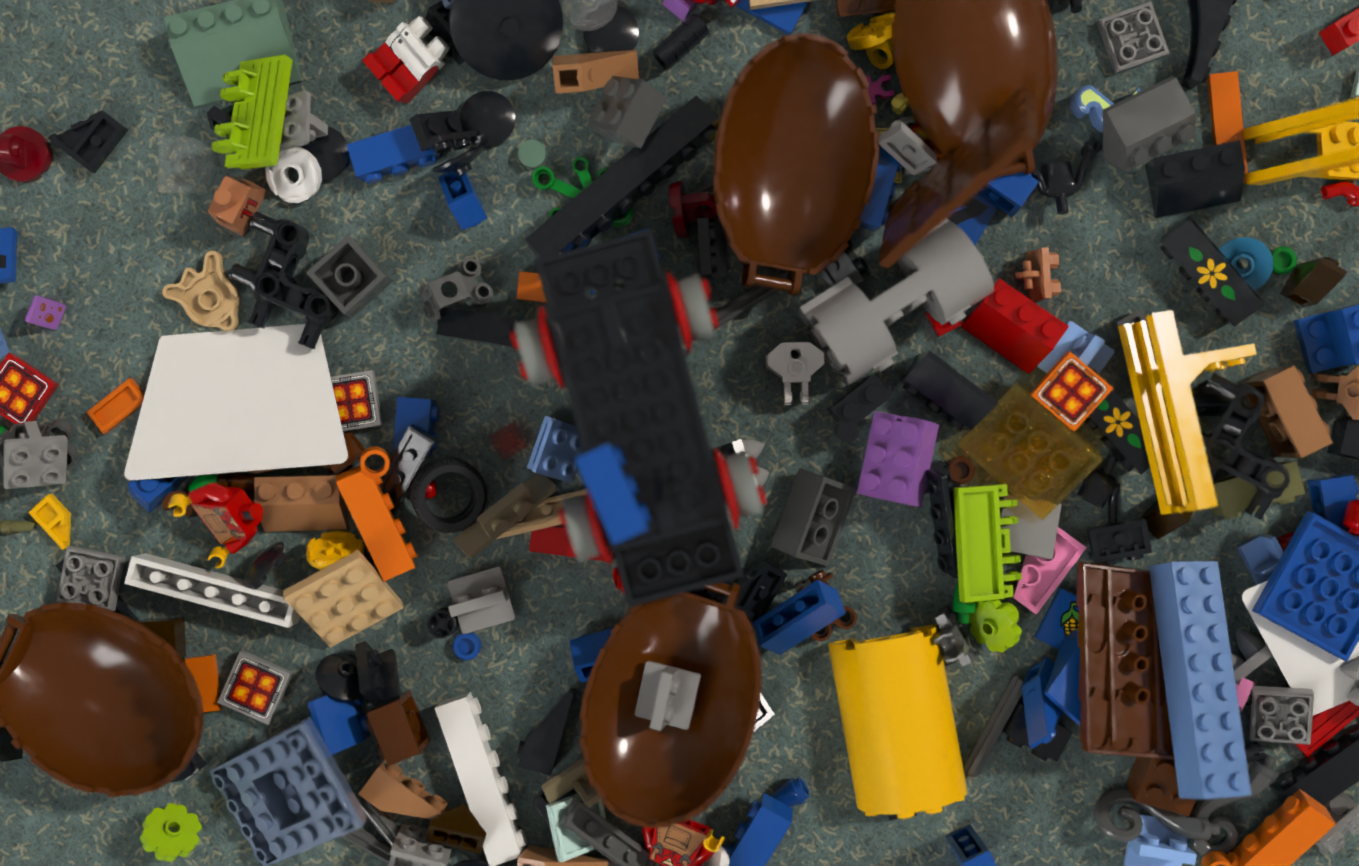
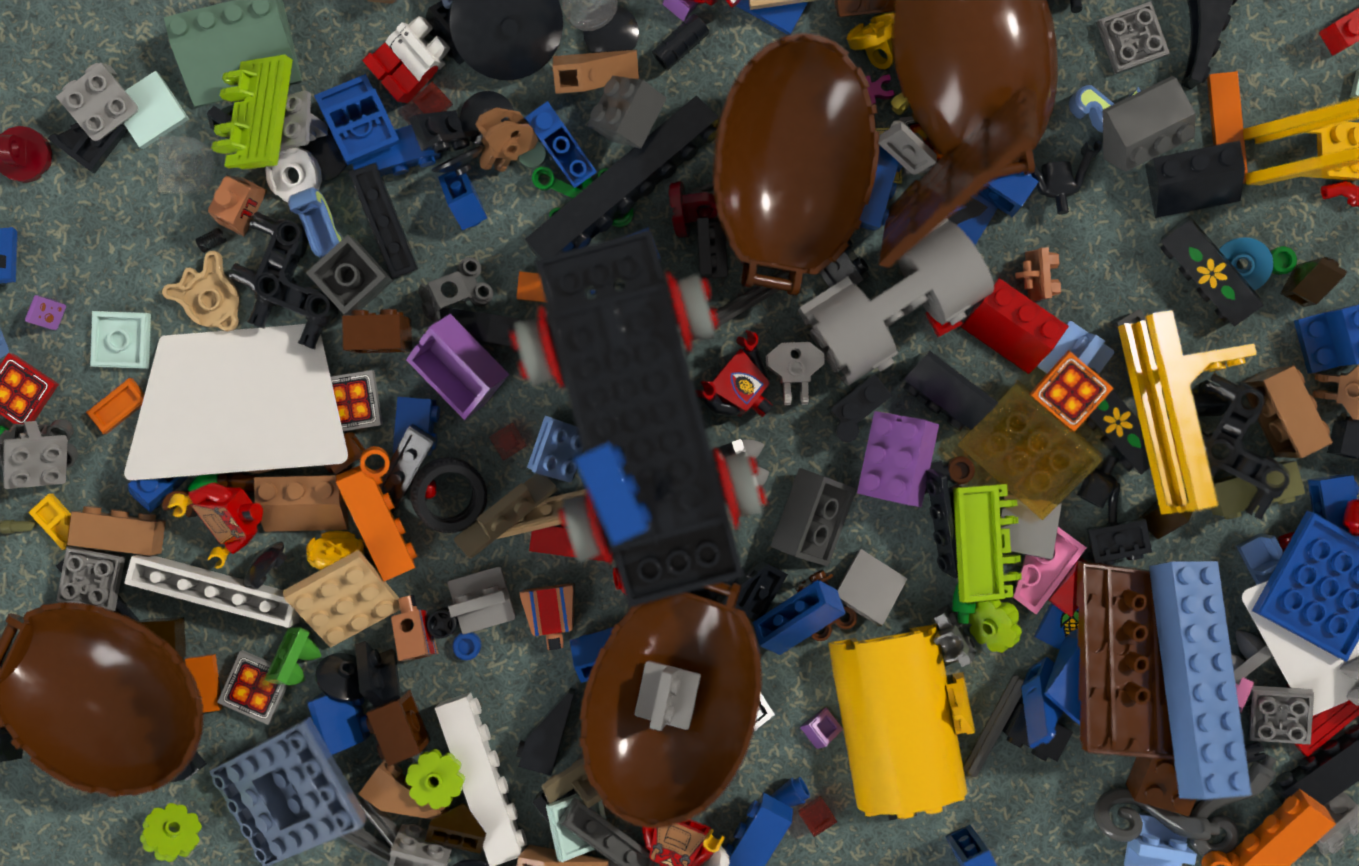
(98, 101): none -> light grey bracket
(116, 531): none -> medium nougat brick
(120, 339): none -> light aqua tile
(157, 110): none -> light aqua tile
(217, 234): none -> black piece
(293, 647): none -> bright green tile
(316, 220): none -> medium blue animal
(357, 119): none -> blue bracket
(377, 333): none -> reddish brown brick
(383, 220): none -> black tile
(416, 642): none -> nougat torso
(429, 789): none -> lime plant
(432, 100): none -> clear red plate
(457, 366): none -> medium lavender piece
(504, 139): none -> medium nougat hinge
(550, 612): none -> torso
(560, 144): none -> blue slope
(739, 382): none -> torso
(817, 816): none -> clear red plate
(821, 728): none -> medium lavender slope
(870, 587): none -> light grey tile
(960, 705): none -> yellow slope
(1066, 593): none -> red slope

